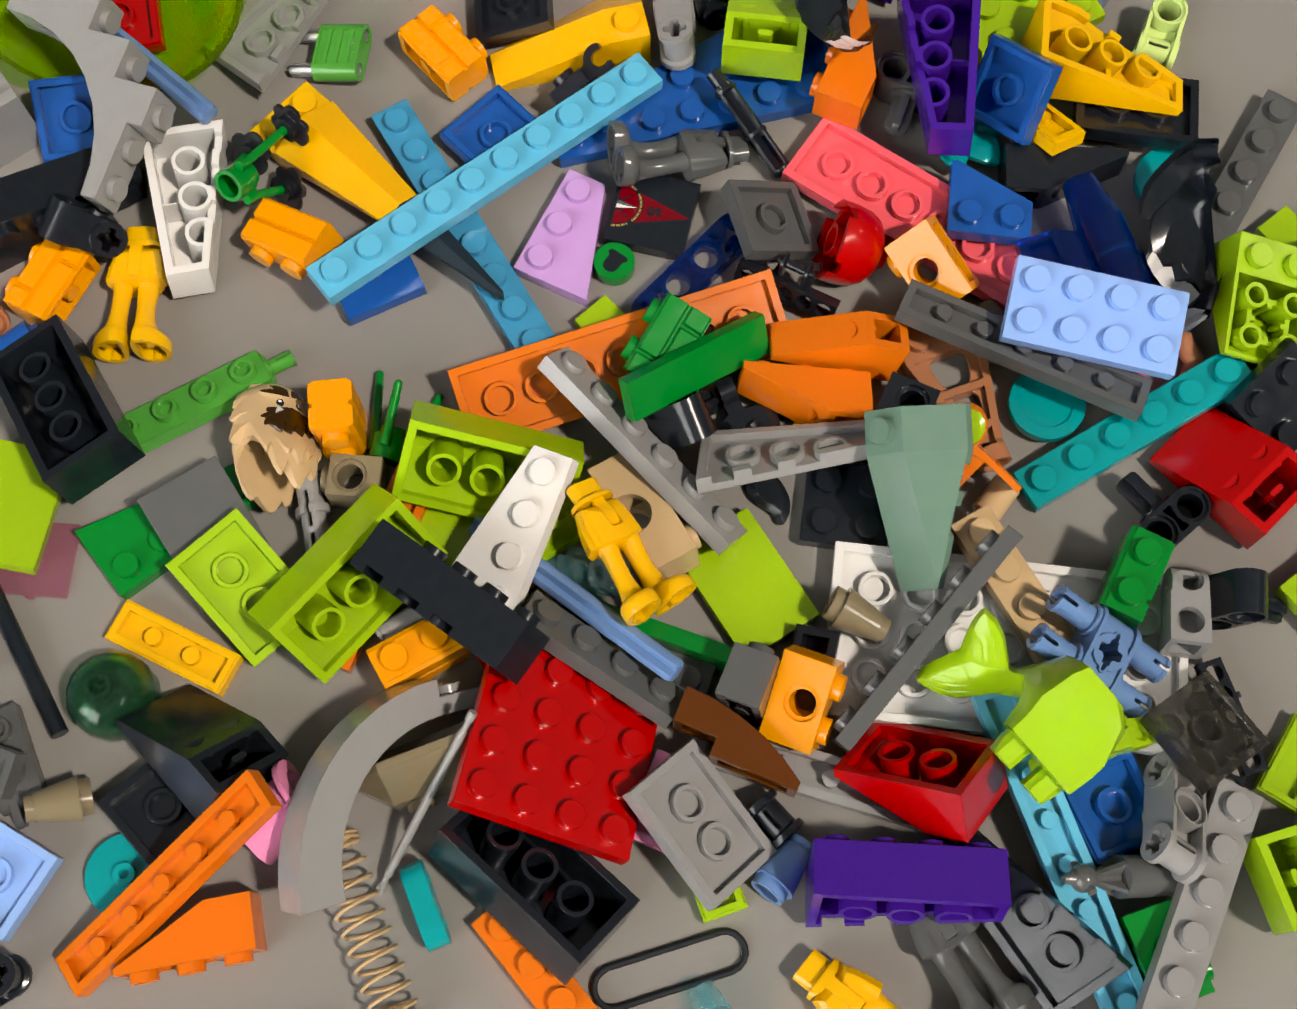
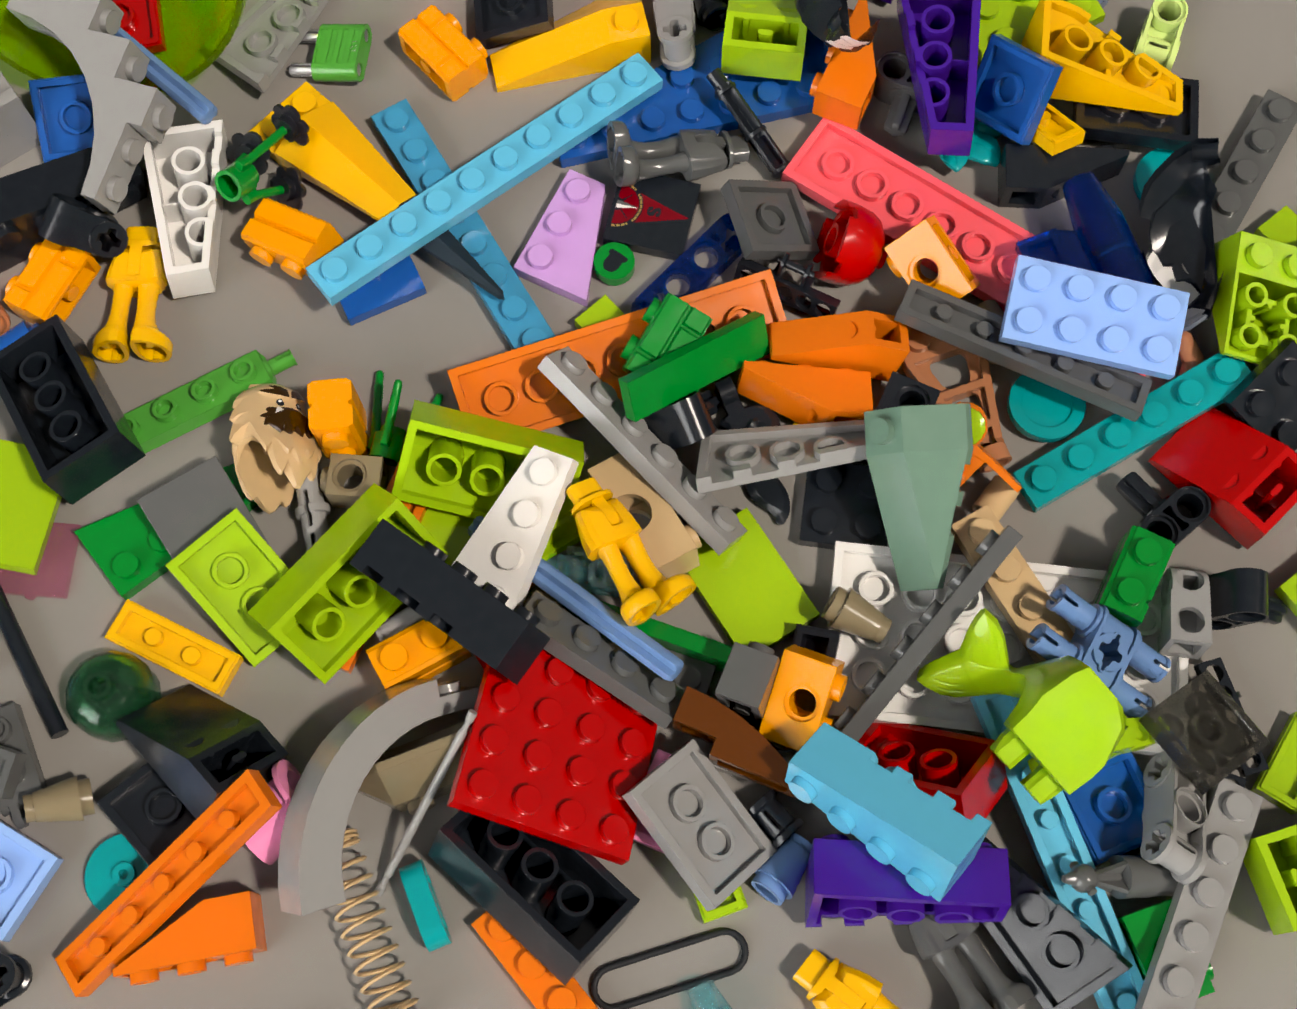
(485, 124): blue plate -> none
(571, 82): black plate -> none
(886, 811): none -> medium azure wedge
(985, 209): blue wing -> none

